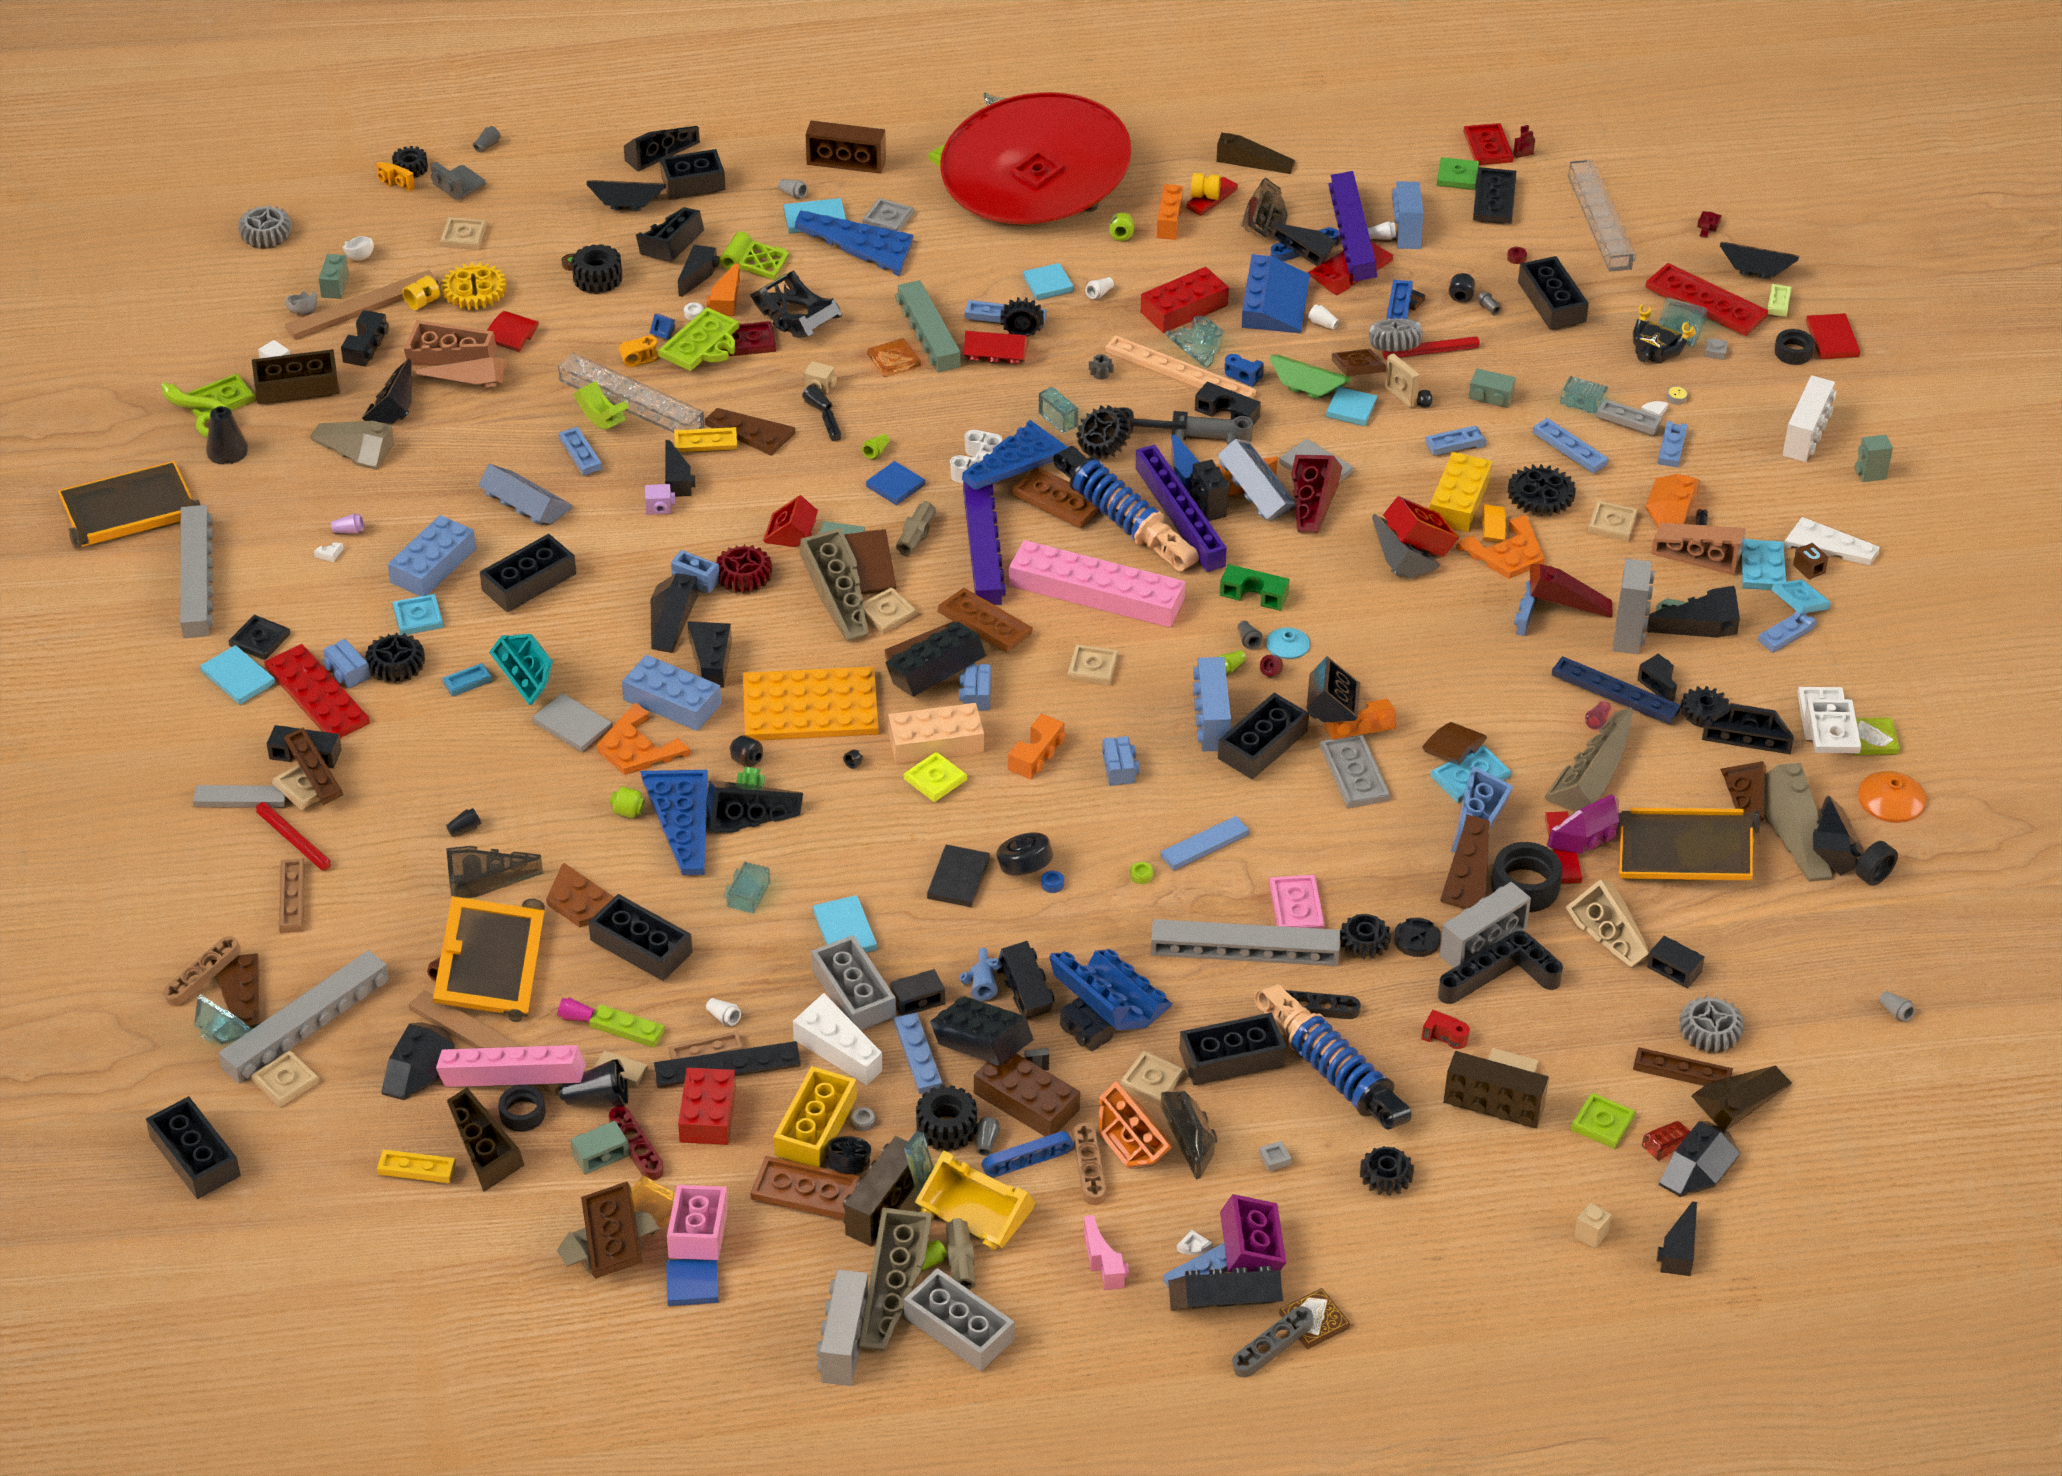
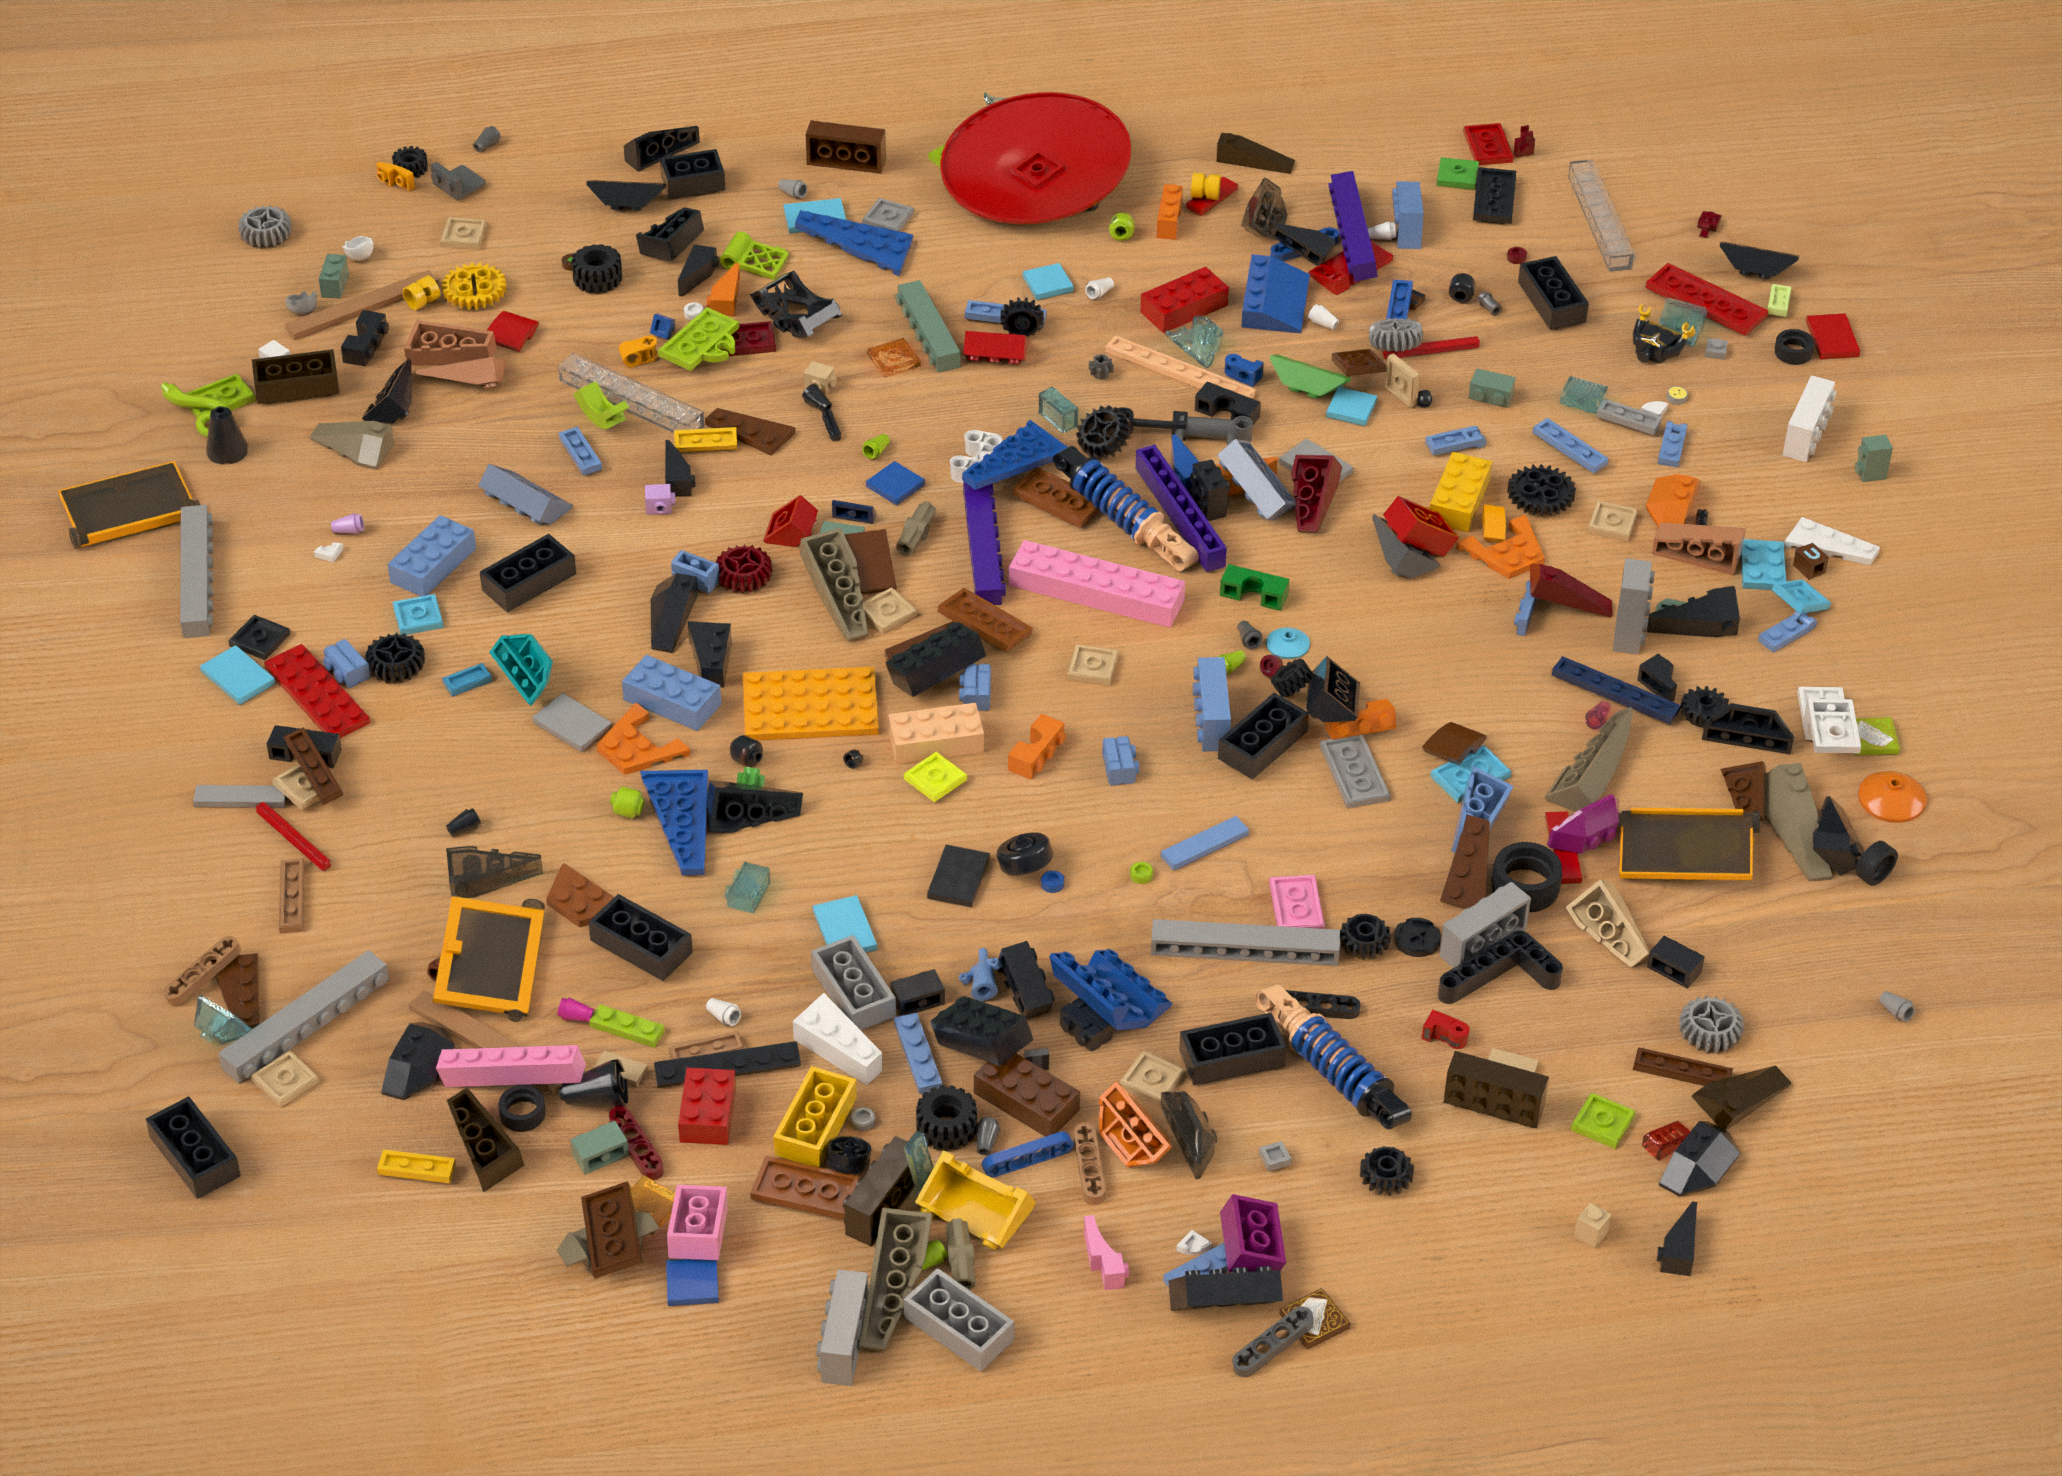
(853, 512): none -> dark blue slope
(1292, 677): none -> black tyre

